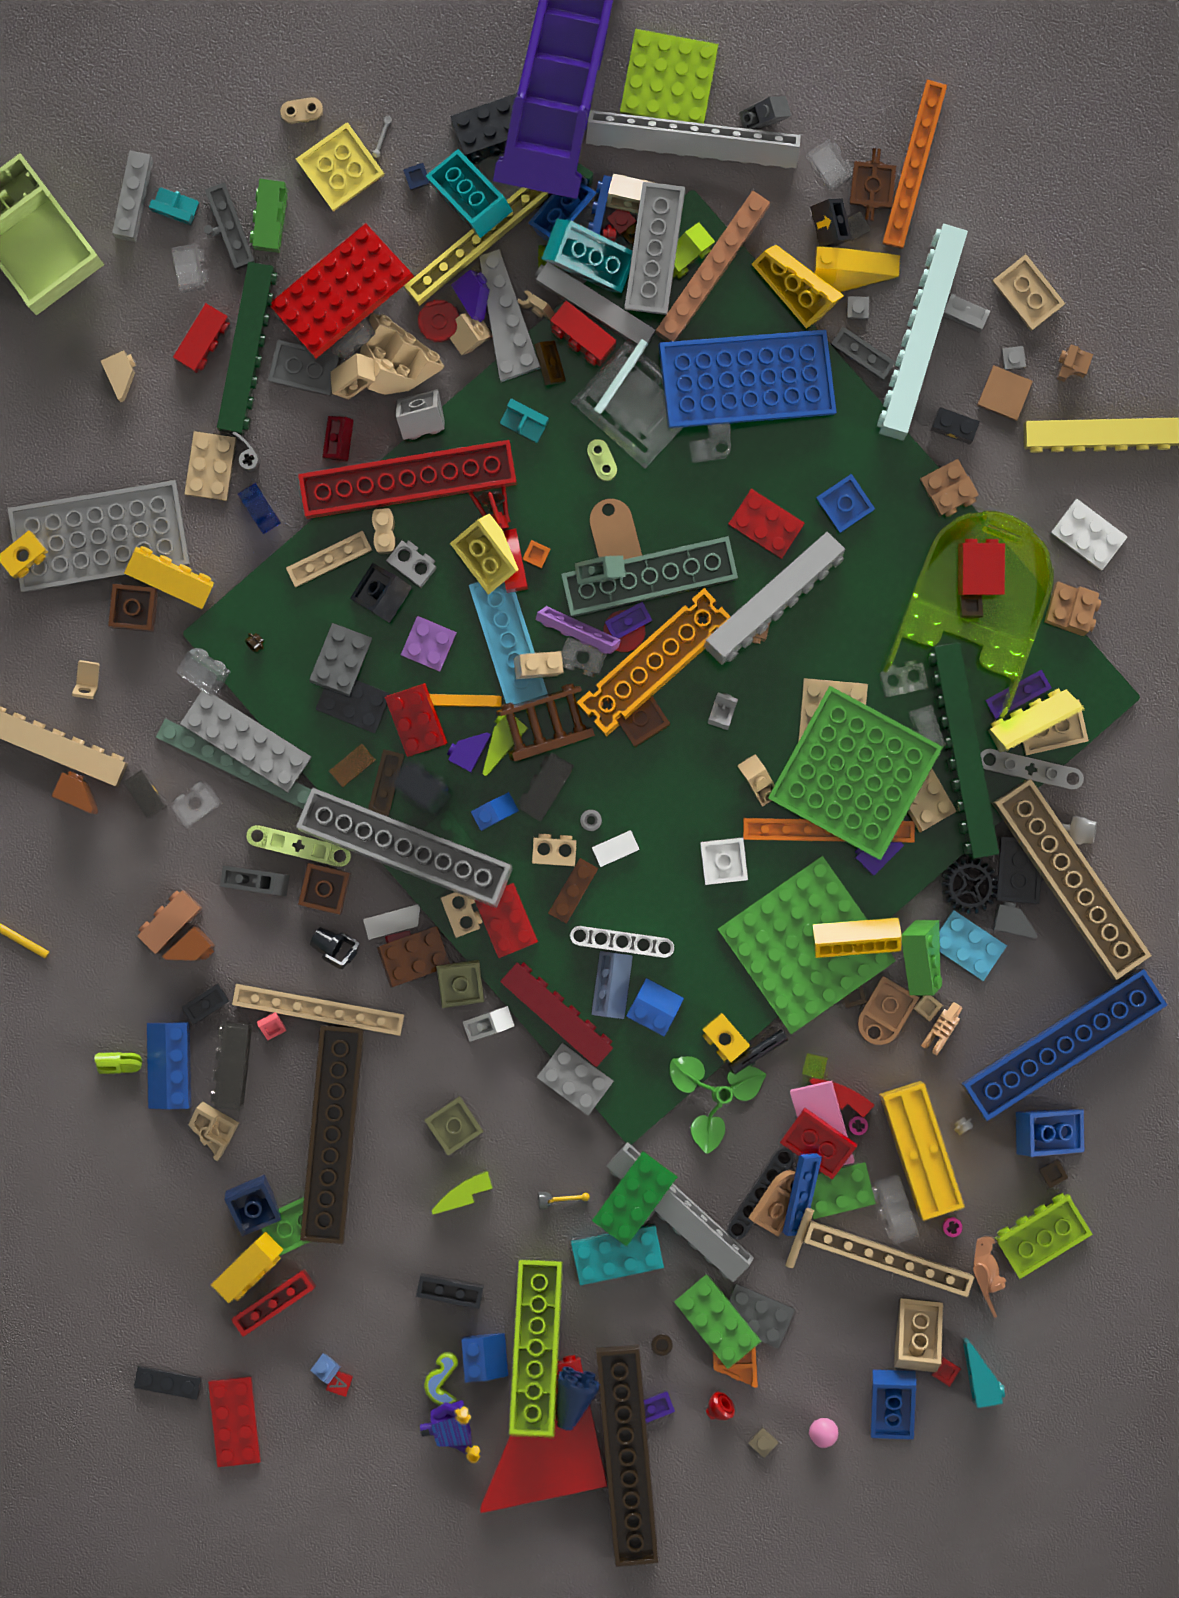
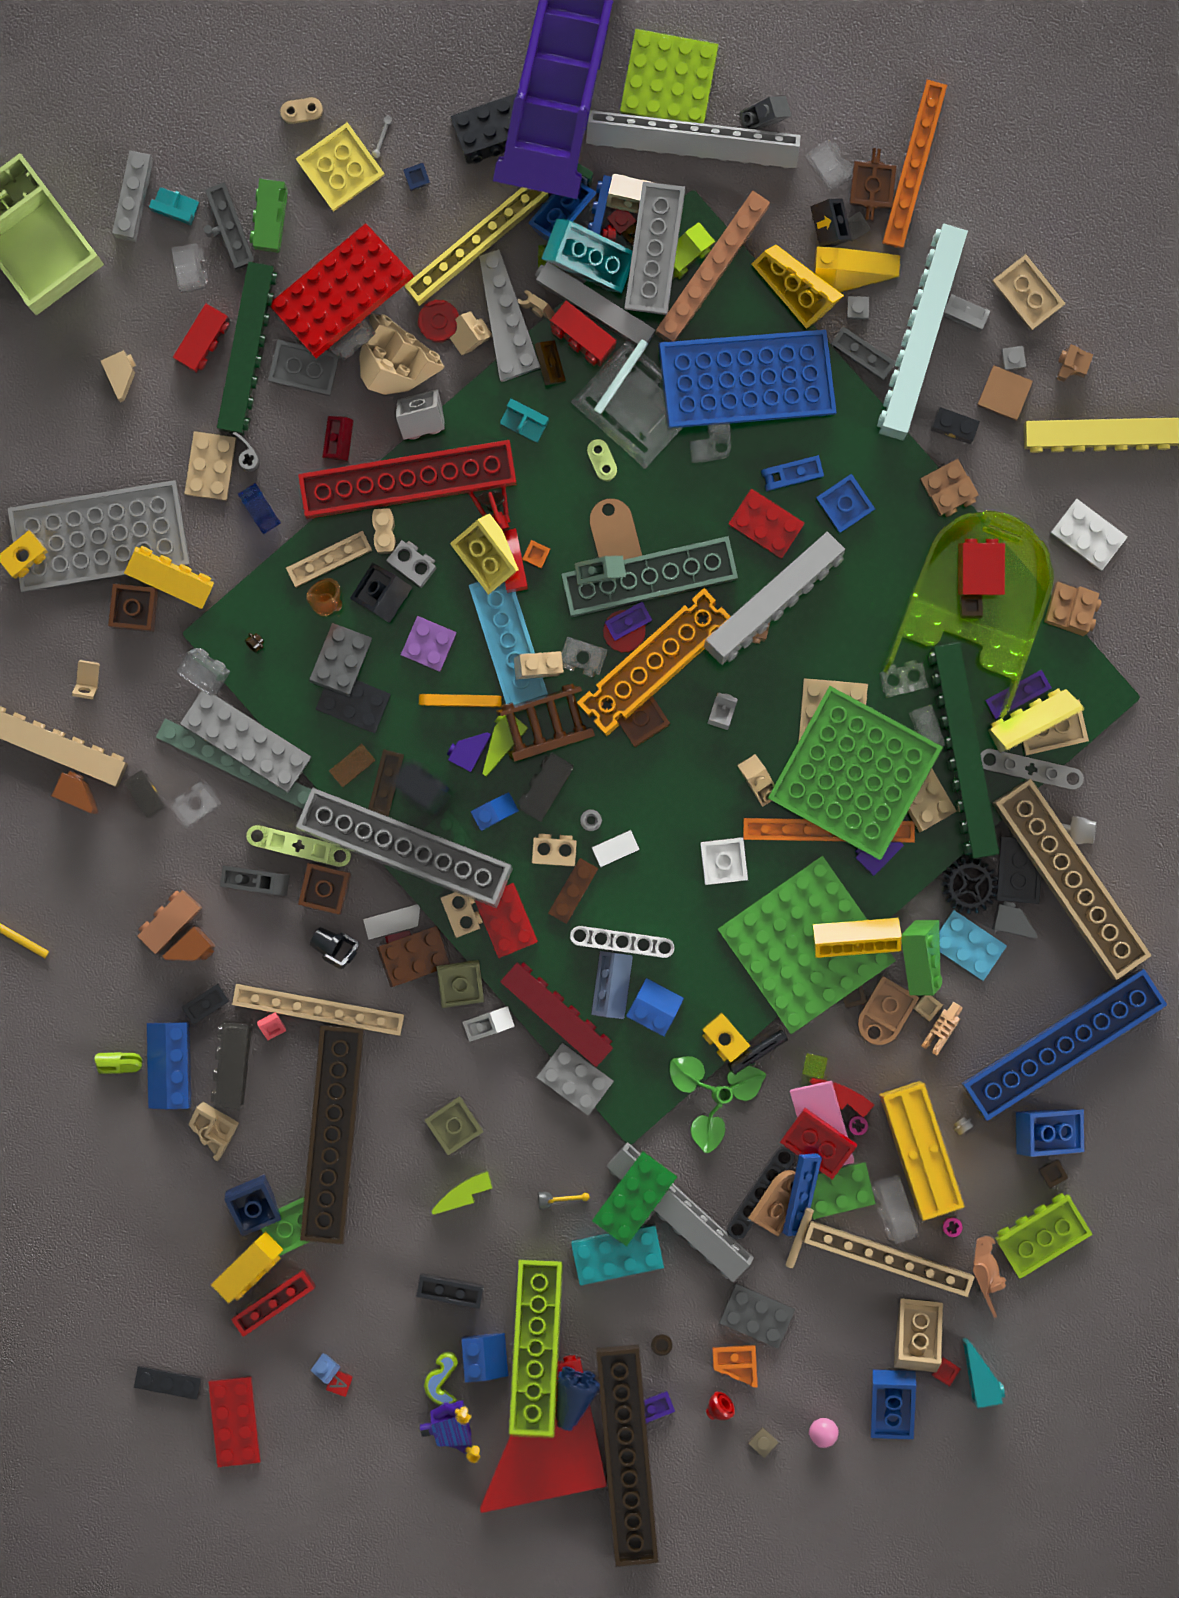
(325, 597): none -> clear orange helmet
(352, 376): tan brick -> none
(416, 720): red plate -> none
(469, 193): teal brick -> none
(473, 293): dark purple slope -> none
(572, 627): medium lavender plate -> none
(717, 1321): bright green plate -> none
(793, 473): none -> blue plate

